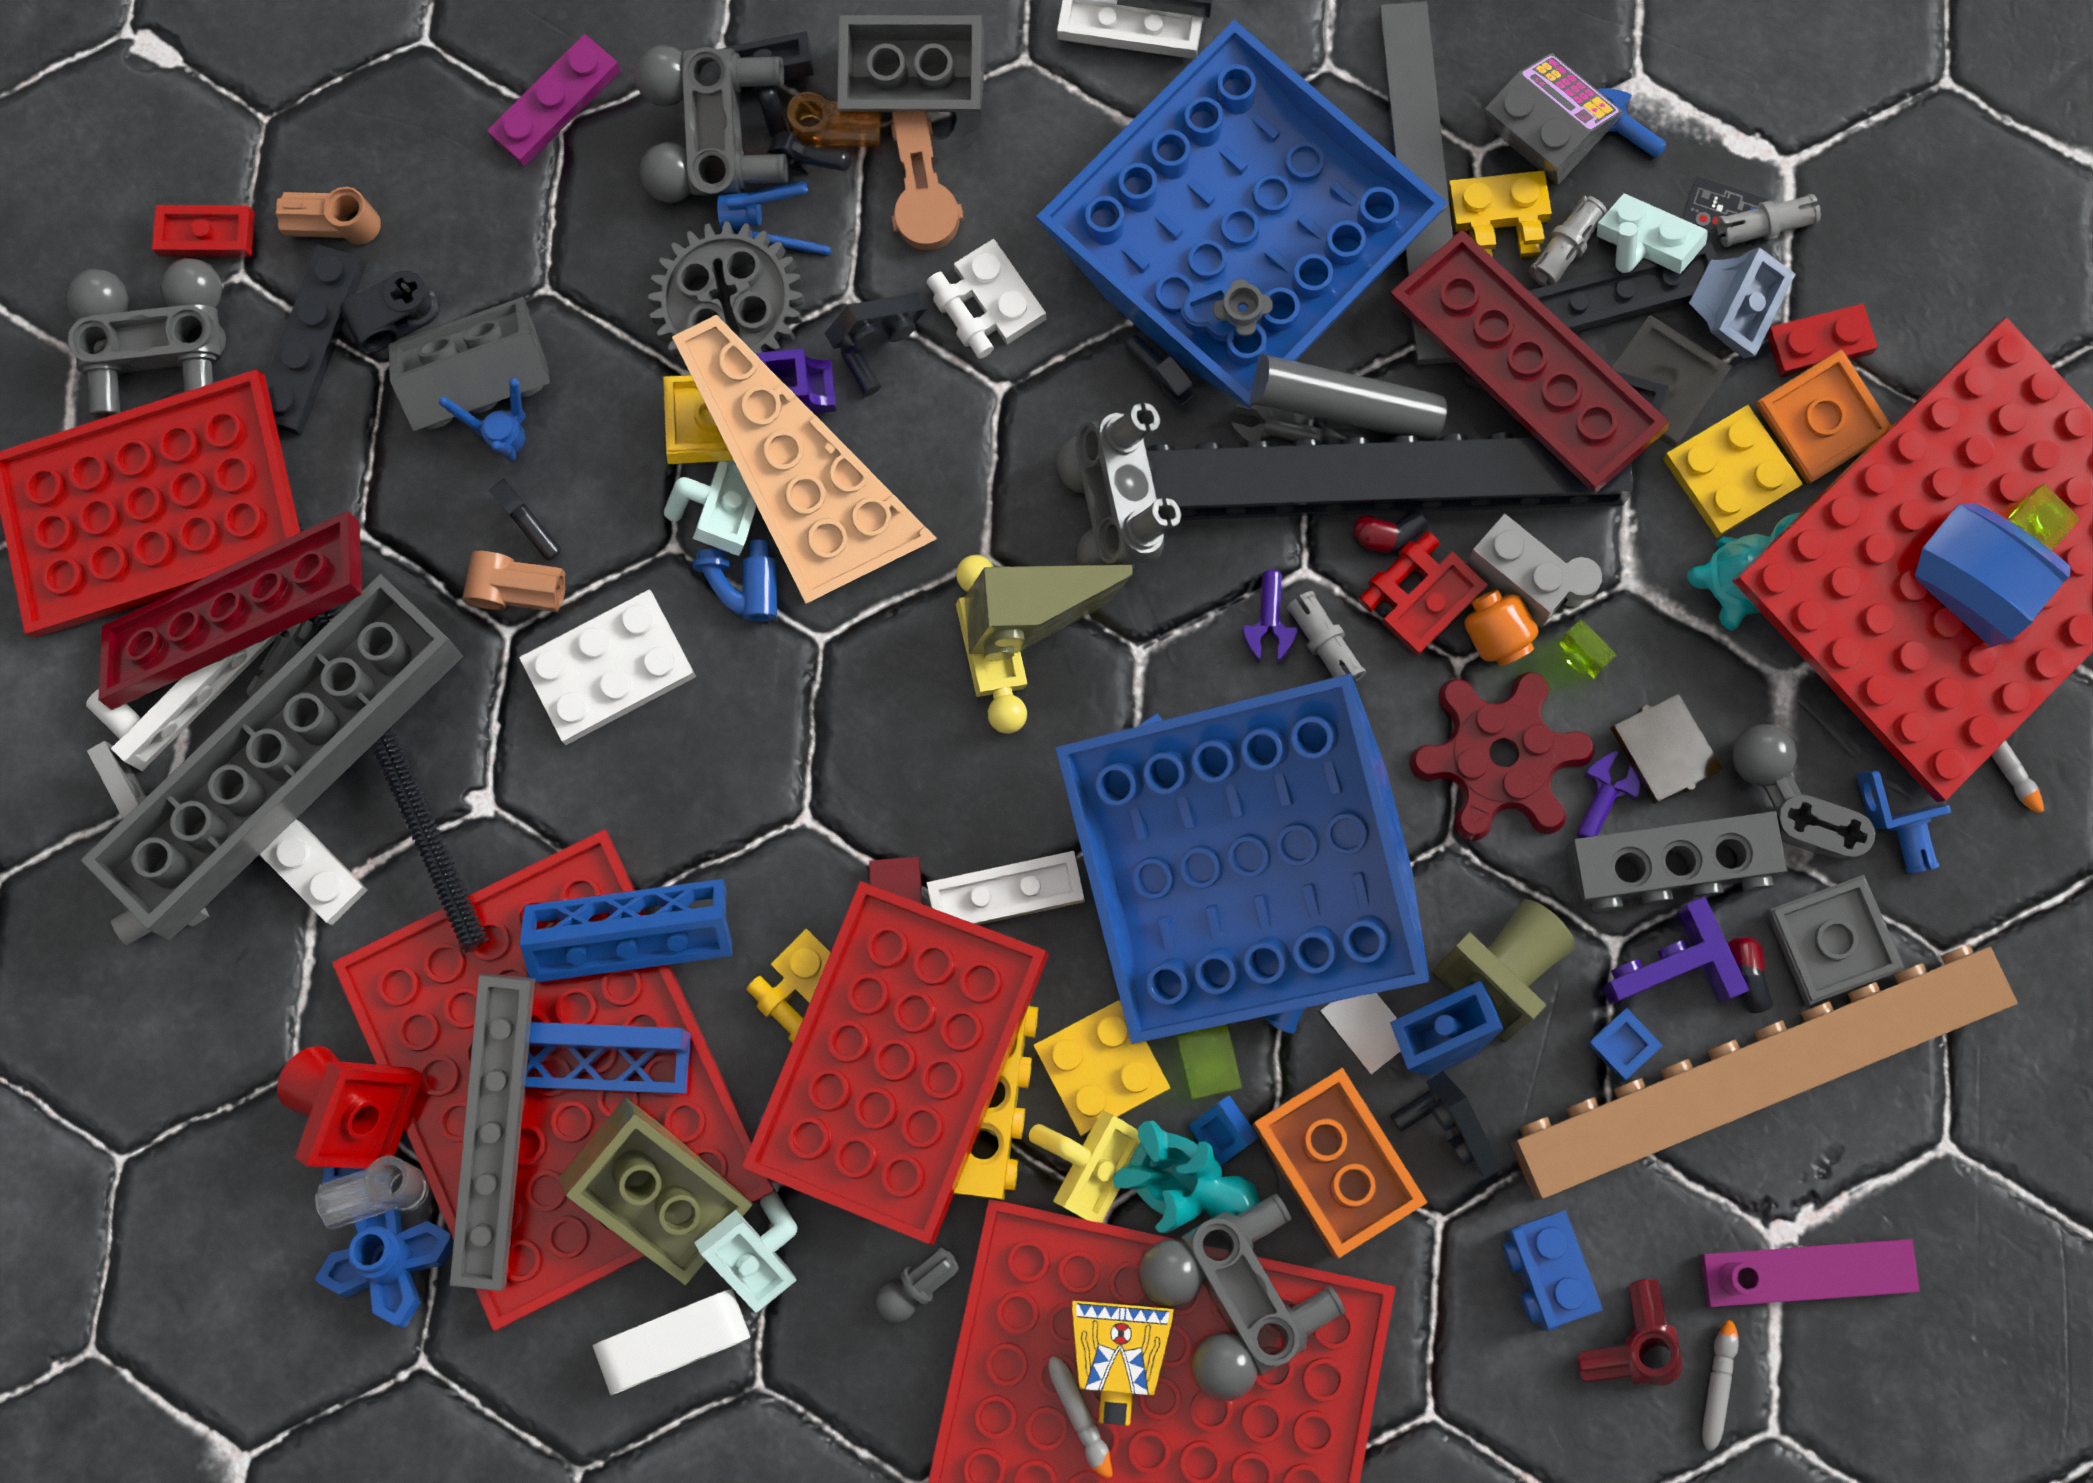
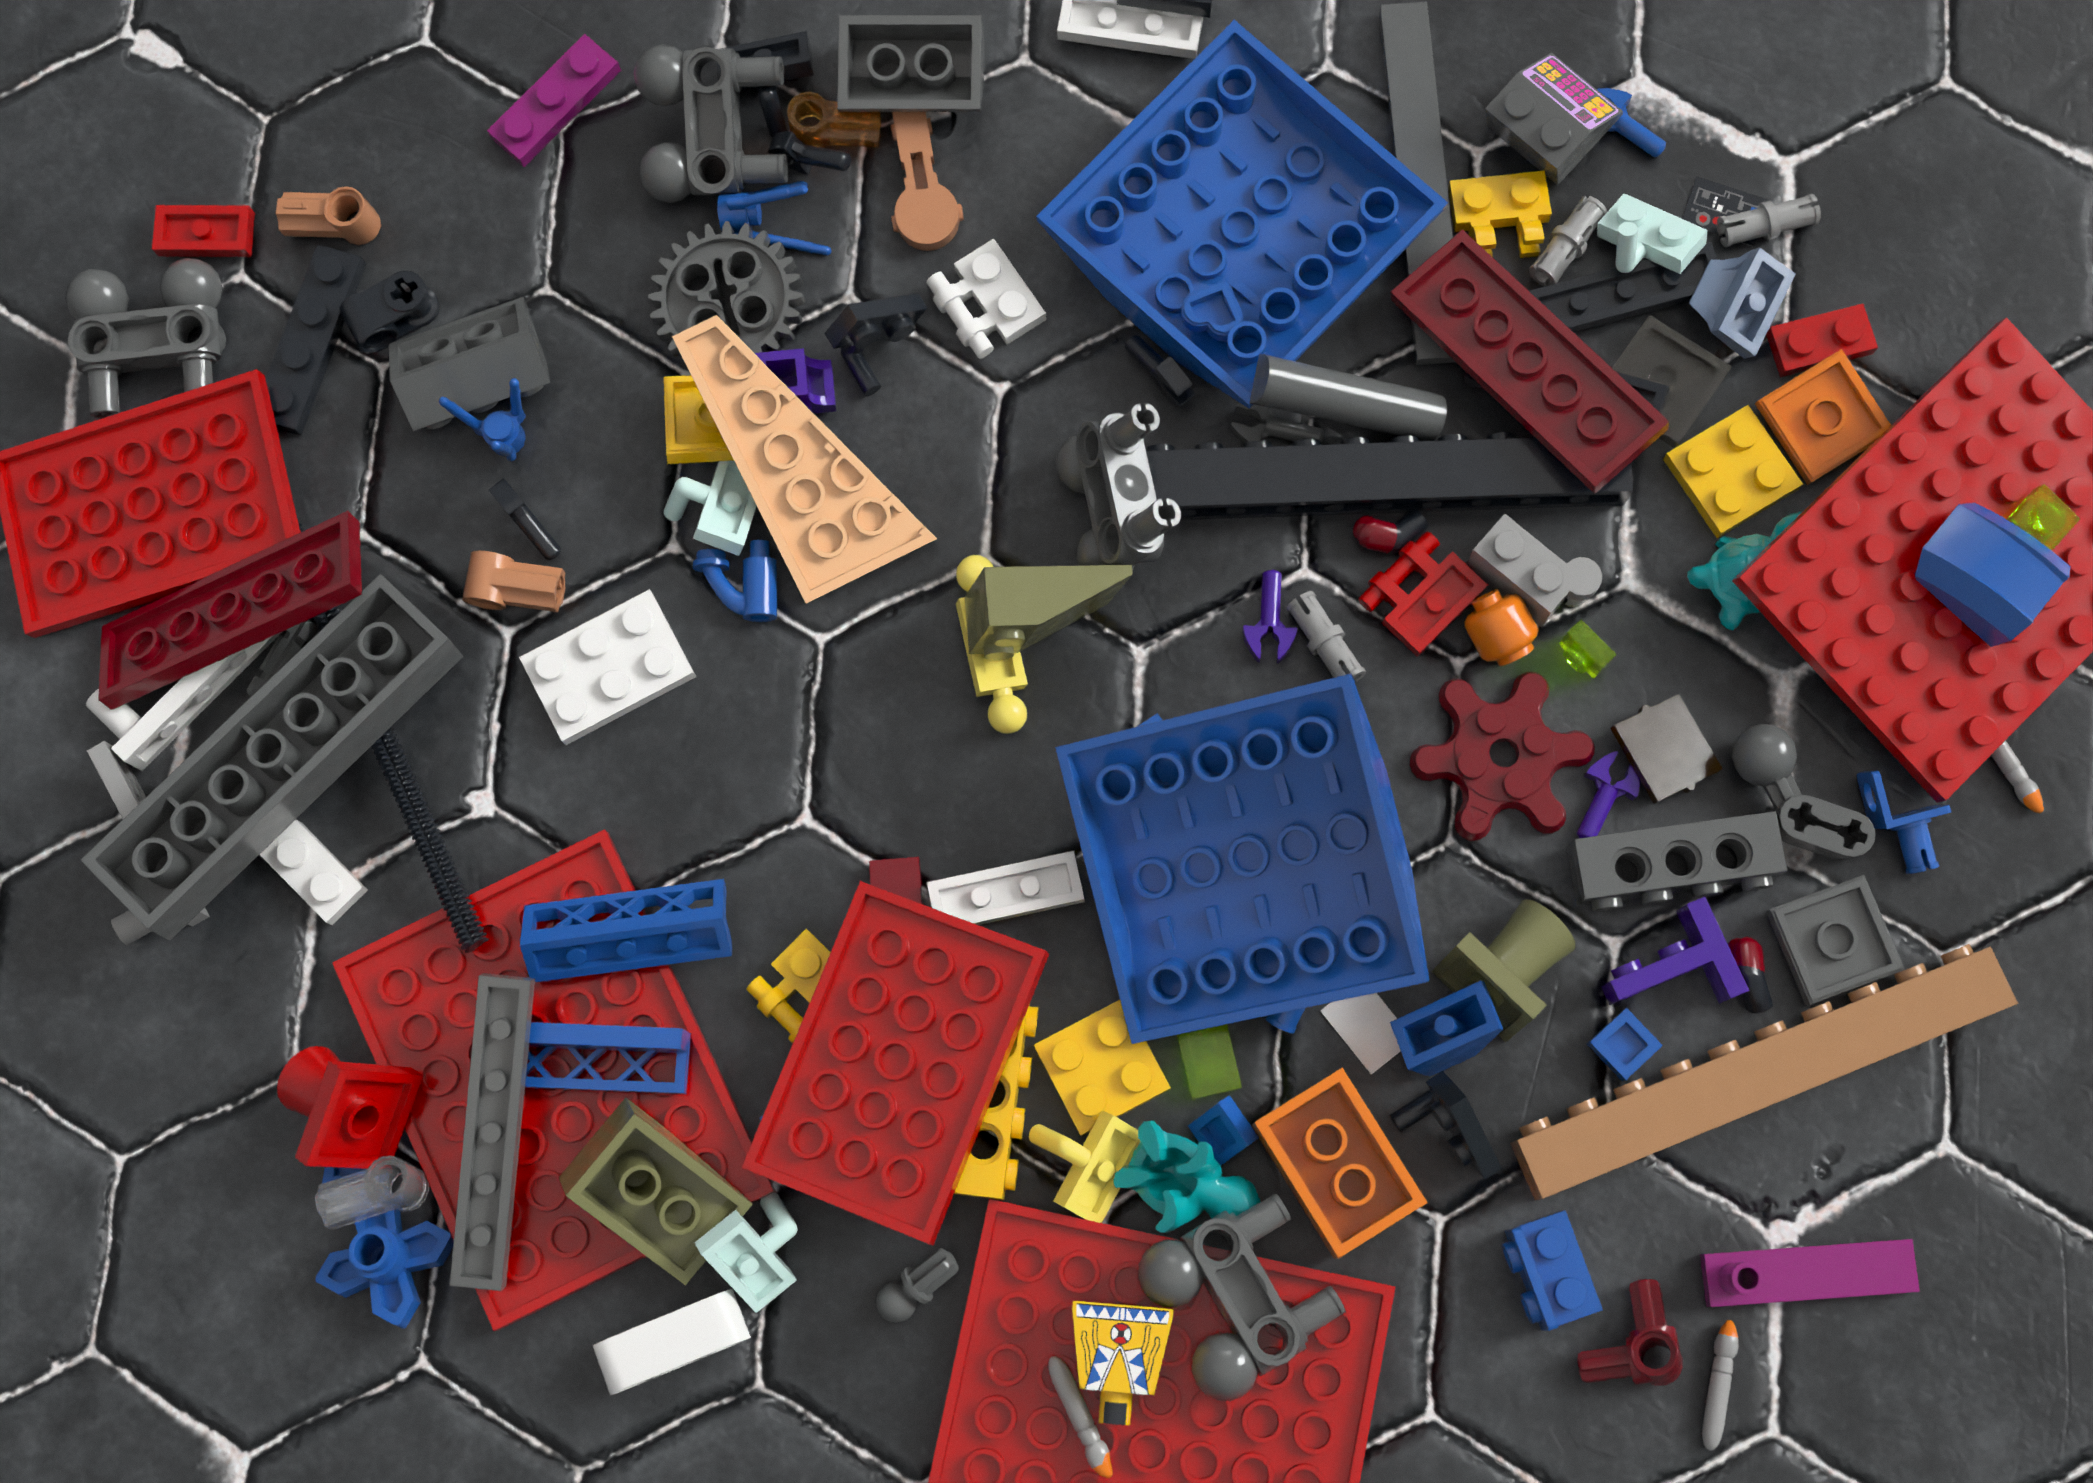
(1243, 293): dark grey plate -> none

